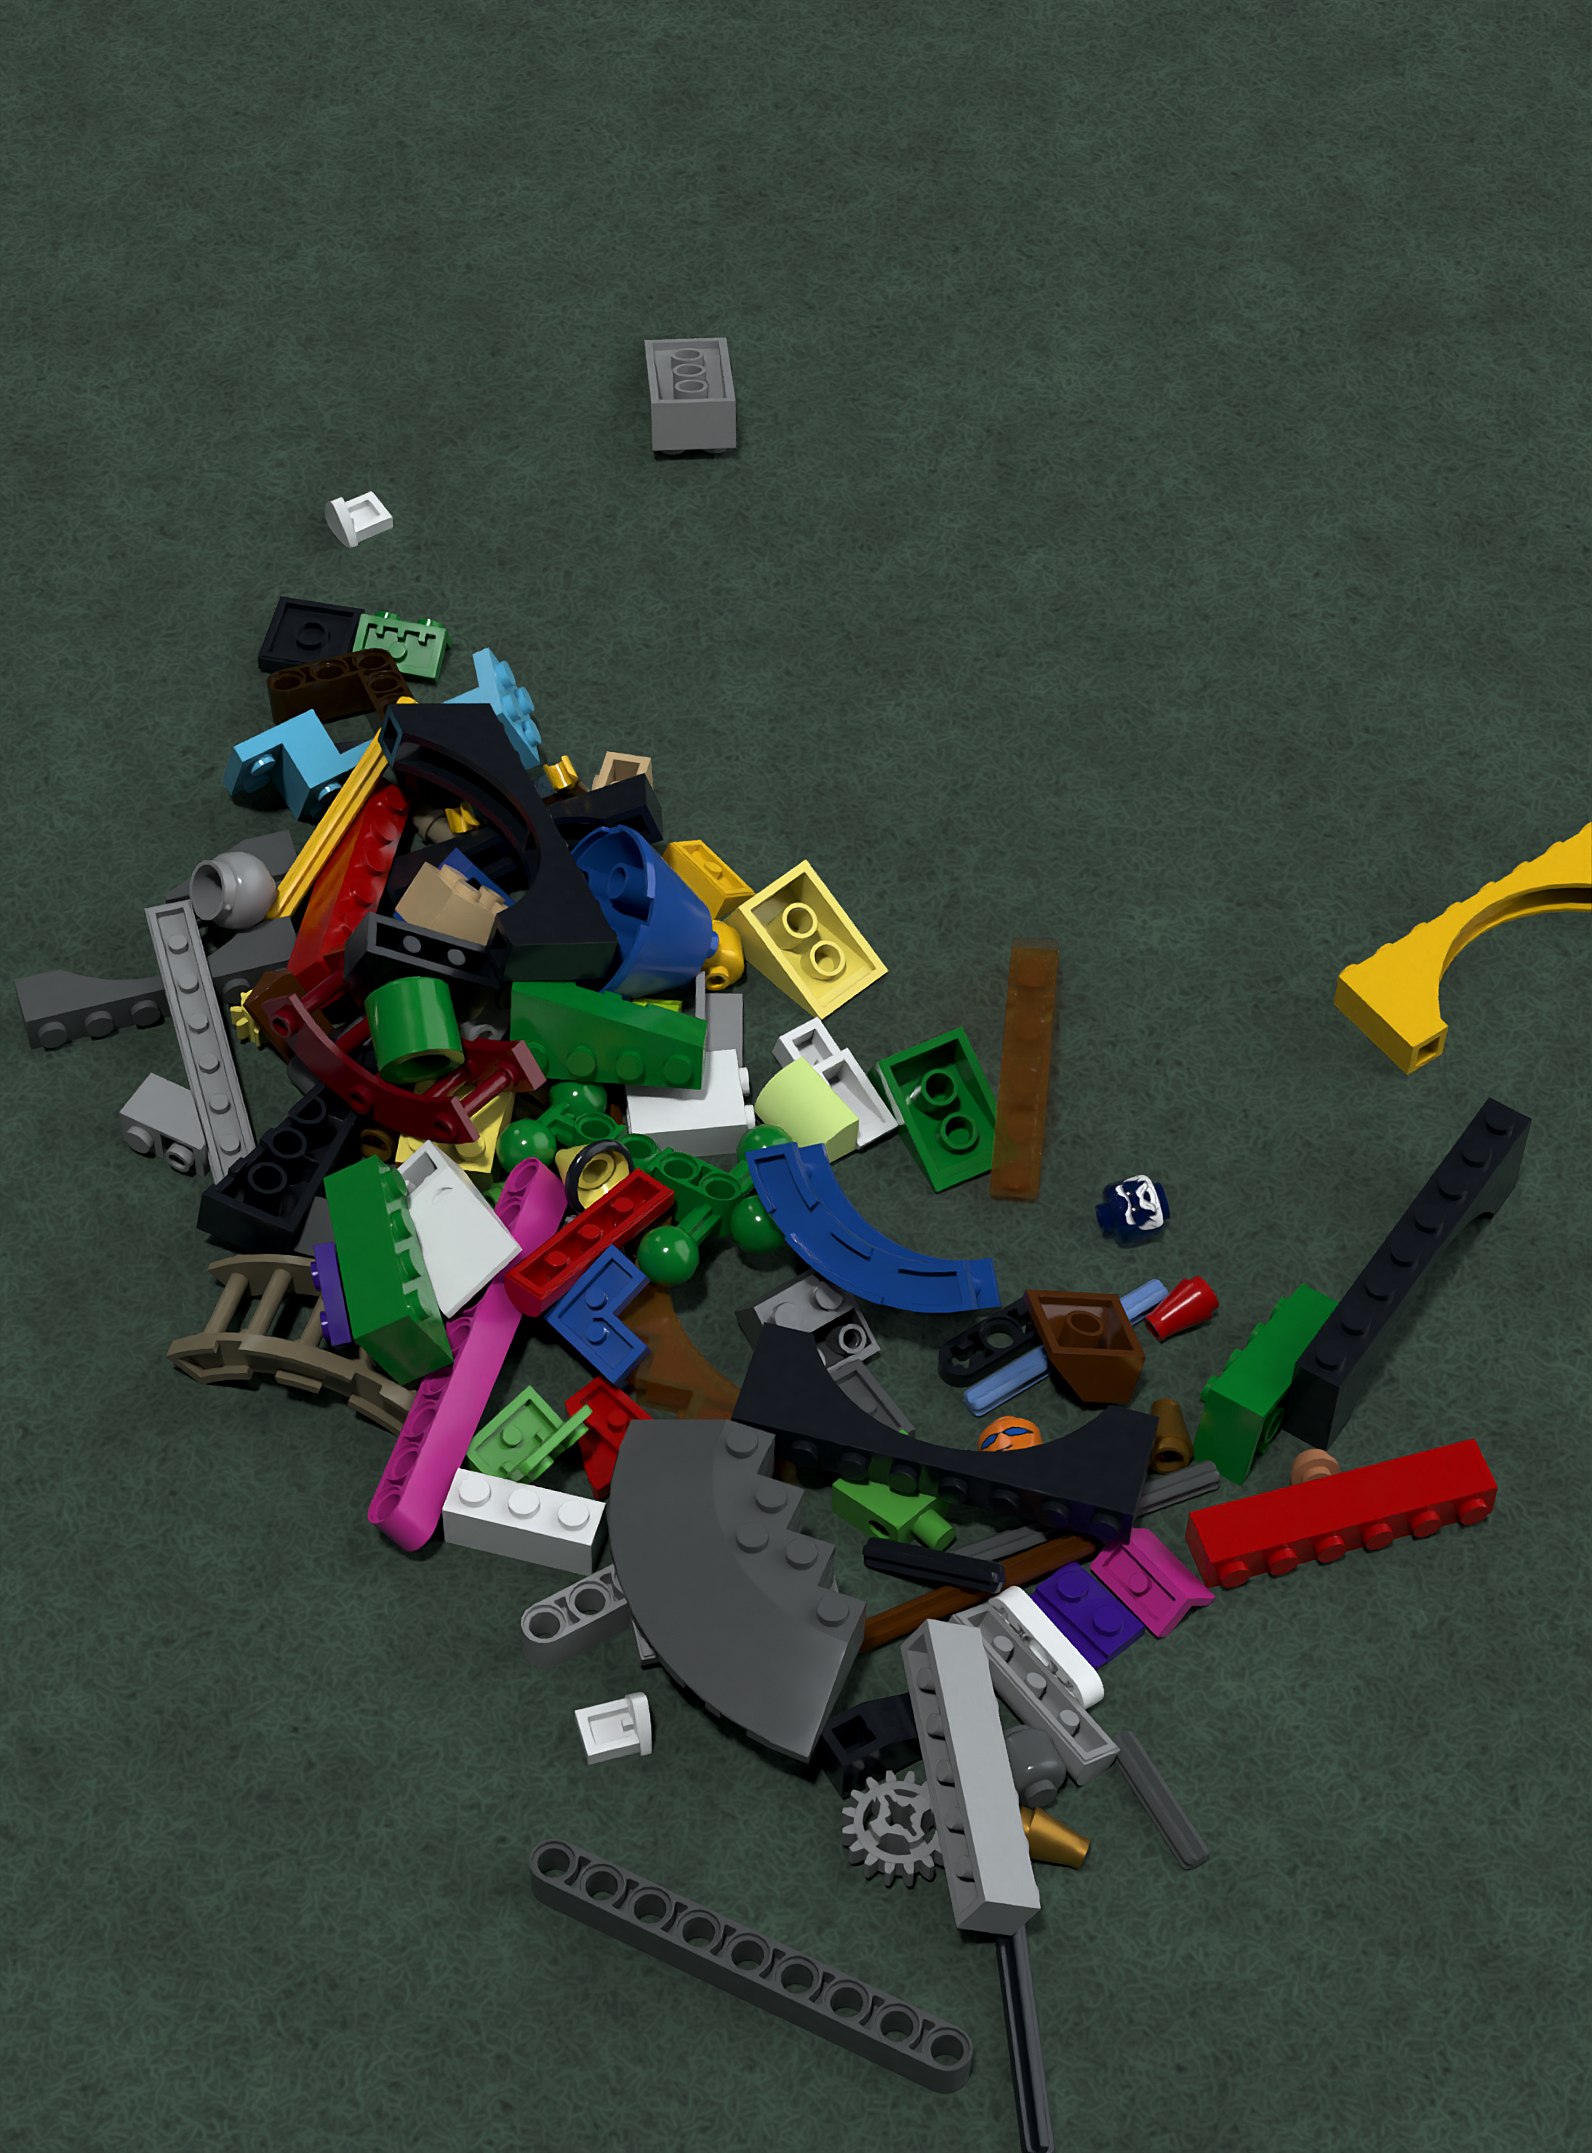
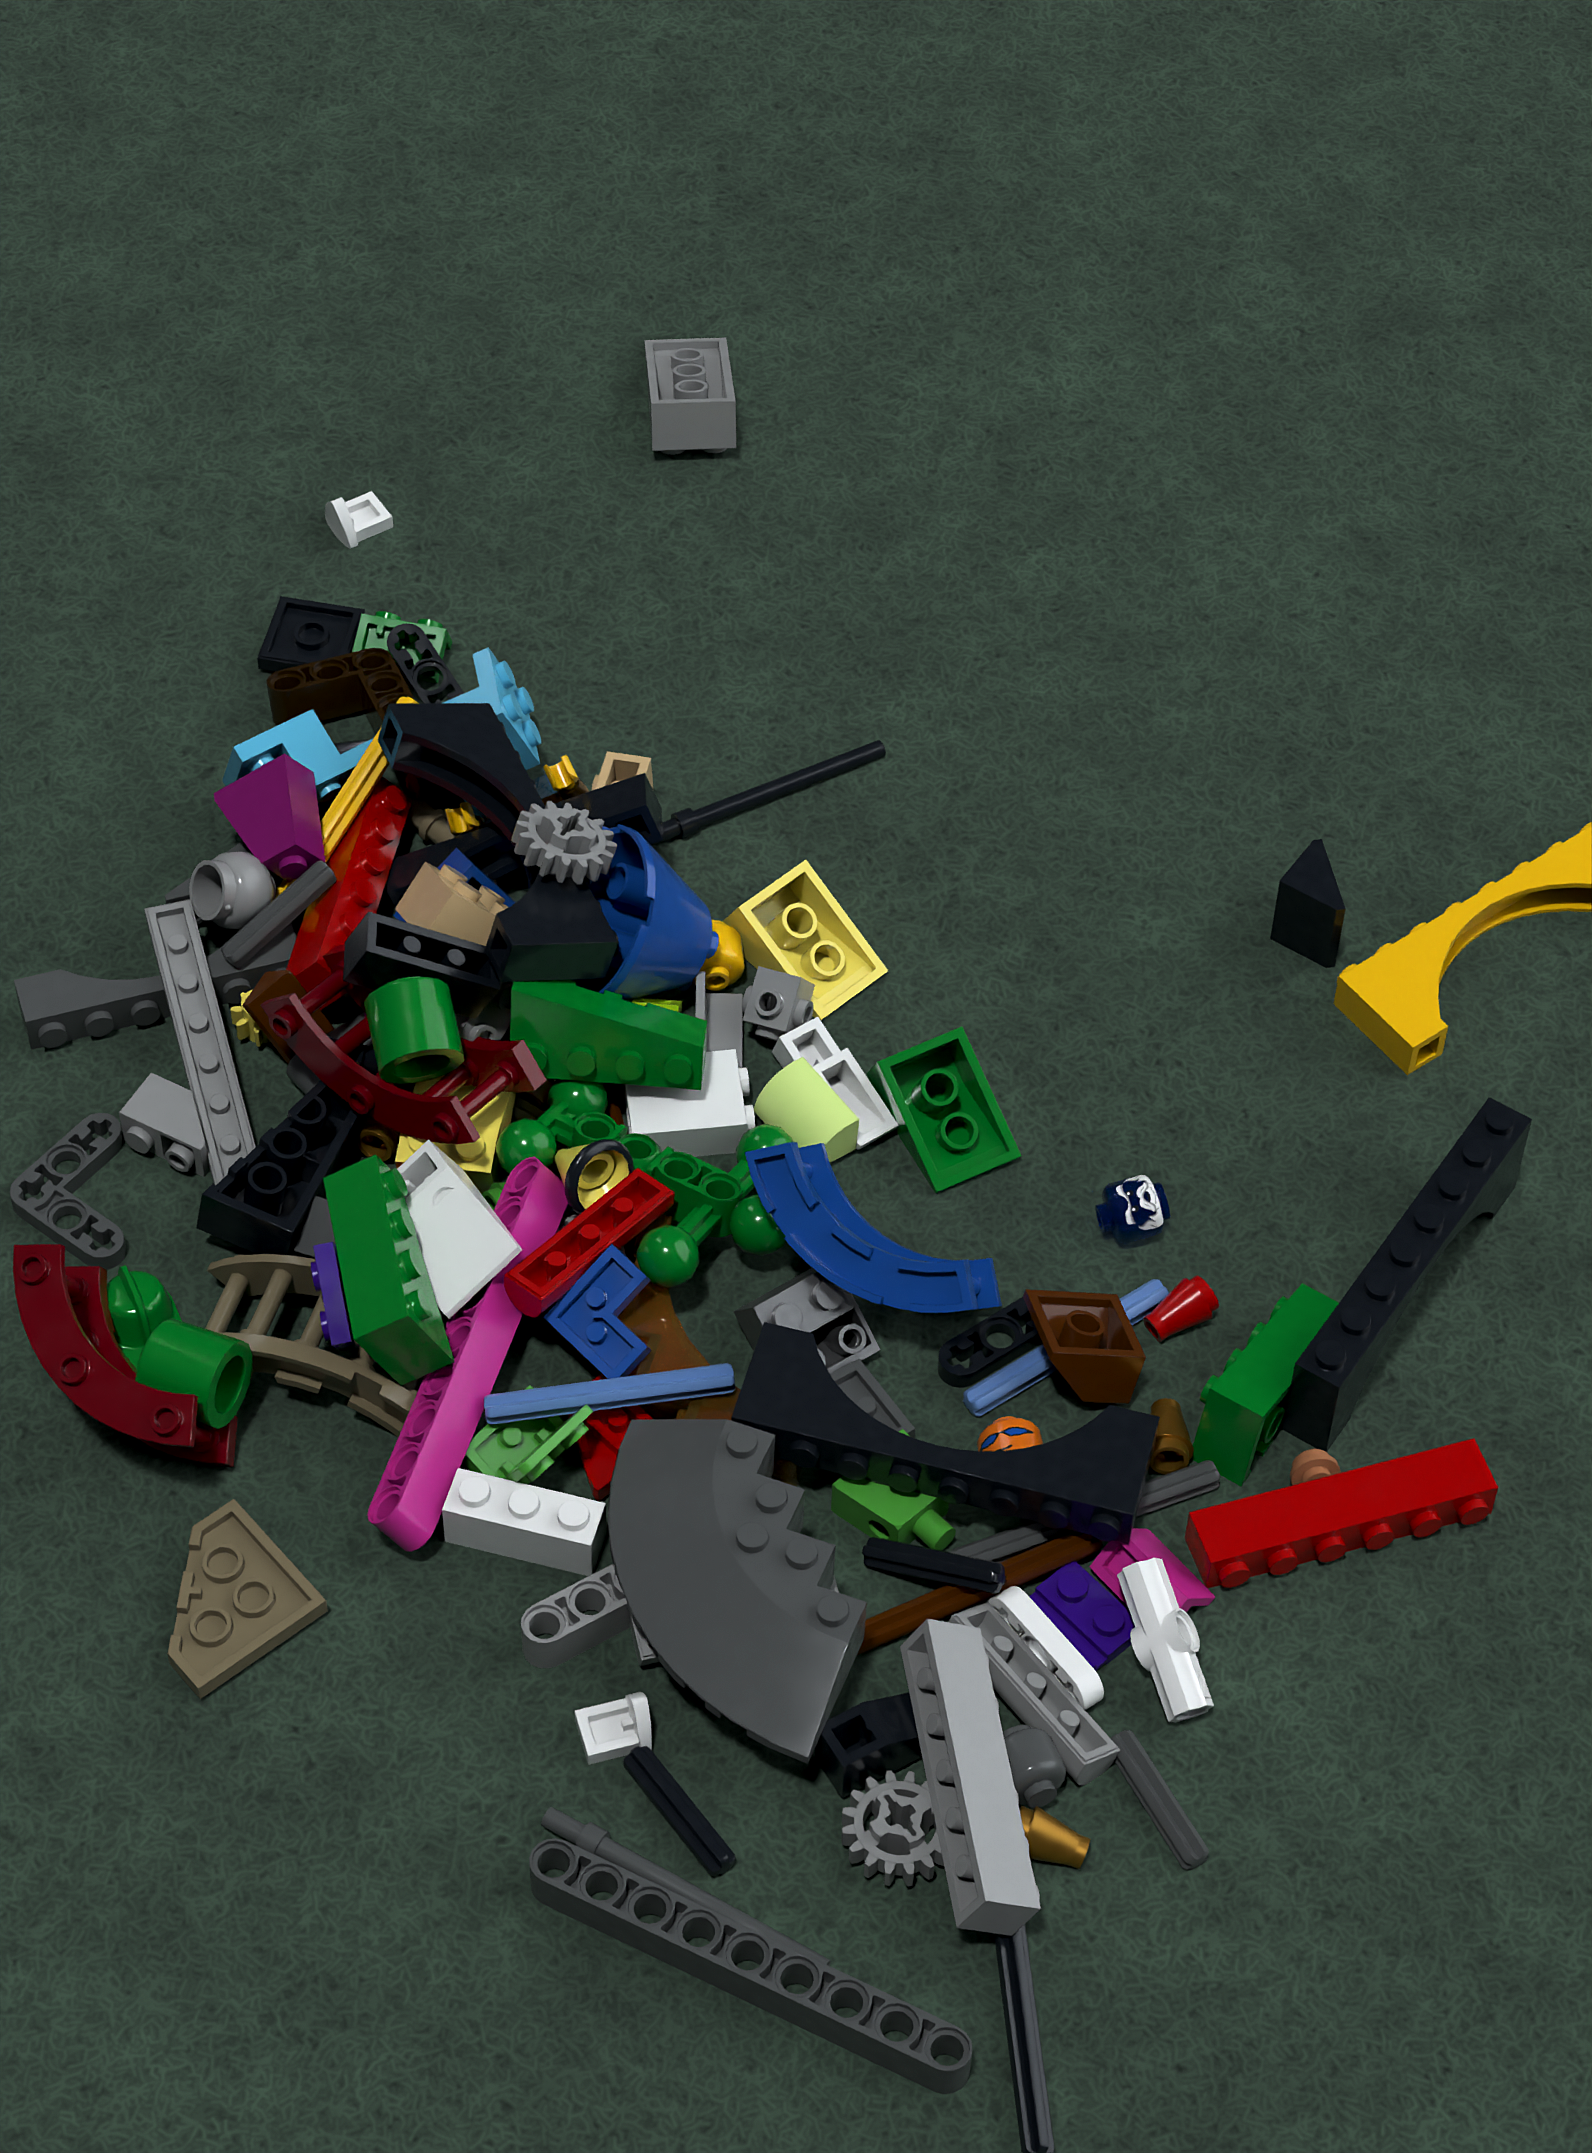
(59, 1189): none -> dark grey beam
(74, 1340): none -> dark red fence
(136, 1308): none -> green piece
(199, 1363): none -> green piece
(235, 1600): none -> dark tan plate
(276, 816): none -> magenta slope
(278, 914): none -> dark grey axle
(434, 663): none -> black beam
(564, 842): none -> light grey gear
(598, 1842): none -> dark grey bar
(609, 1393): none -> medium blue axle
(679, 1810): none -> black axle
(687, 821): none -> black bar
(708, 877): yellow slope -> none
(777, 1003): none -> light grey brick
(1024, 1068): clear orange arch -> none
(1165, 1640): none -> white piece
(1310, 908): none -> black slope

